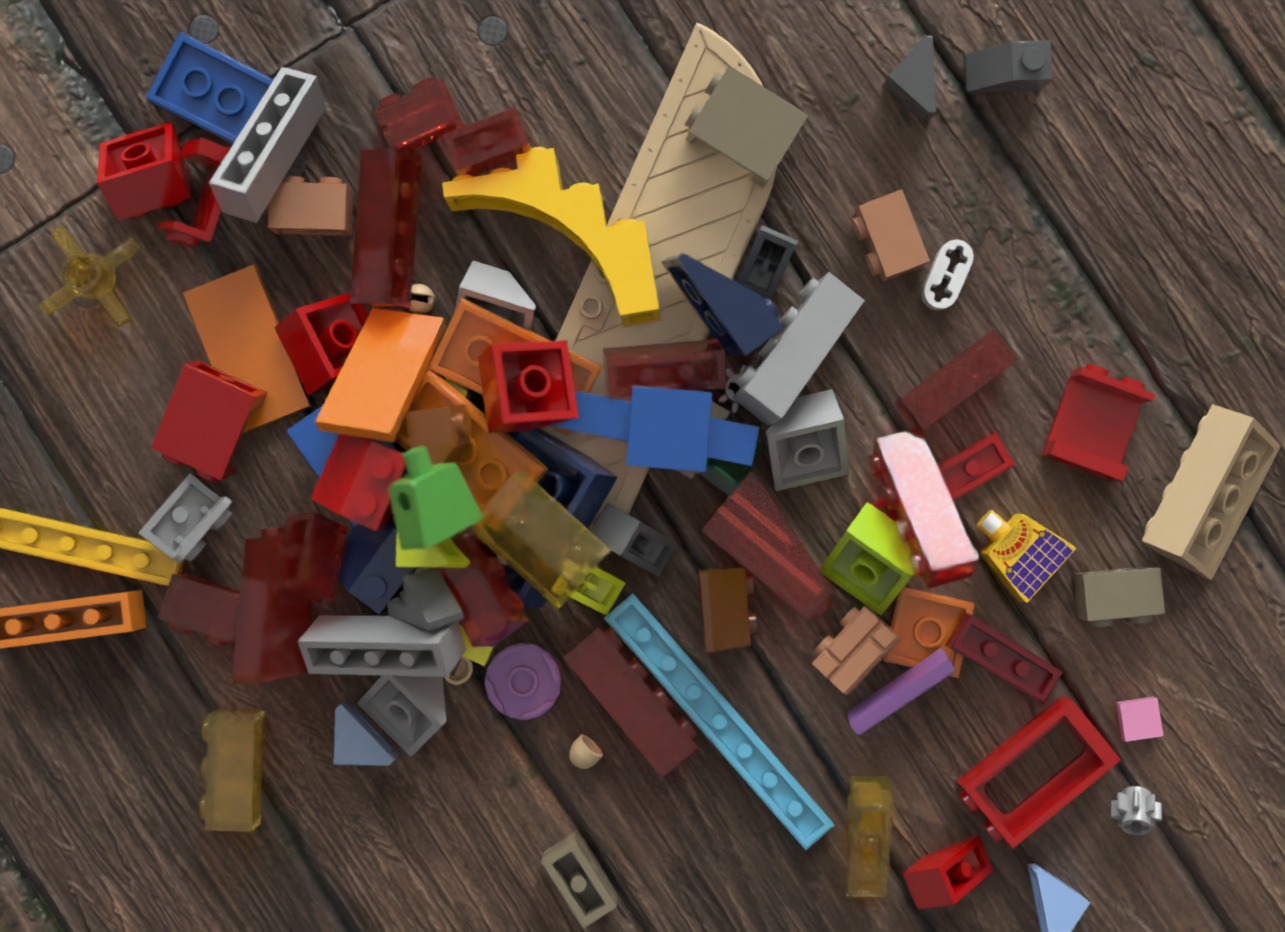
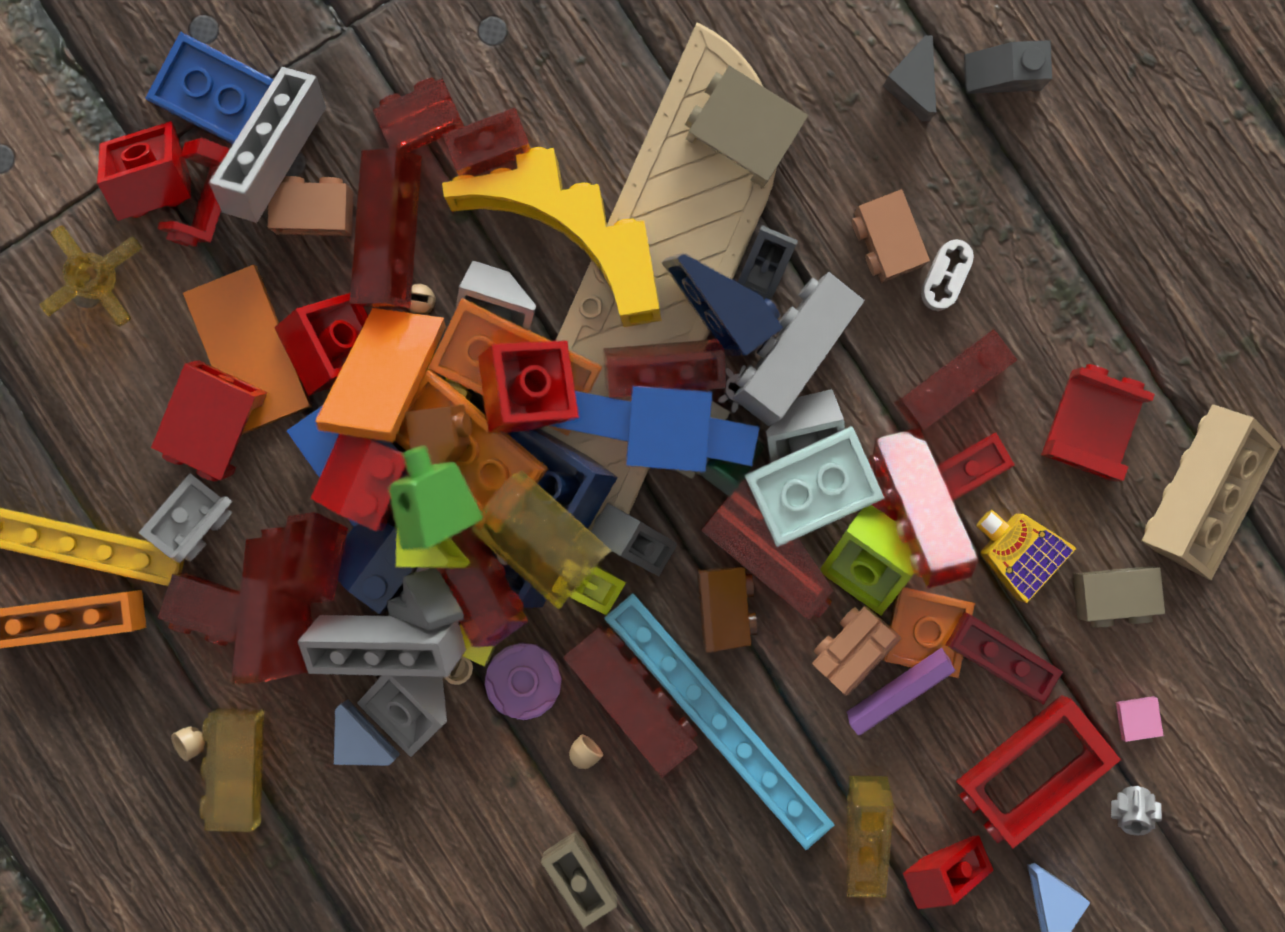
(188, 742): none -> tan hinge
(814, 486): none -> light aqua tile

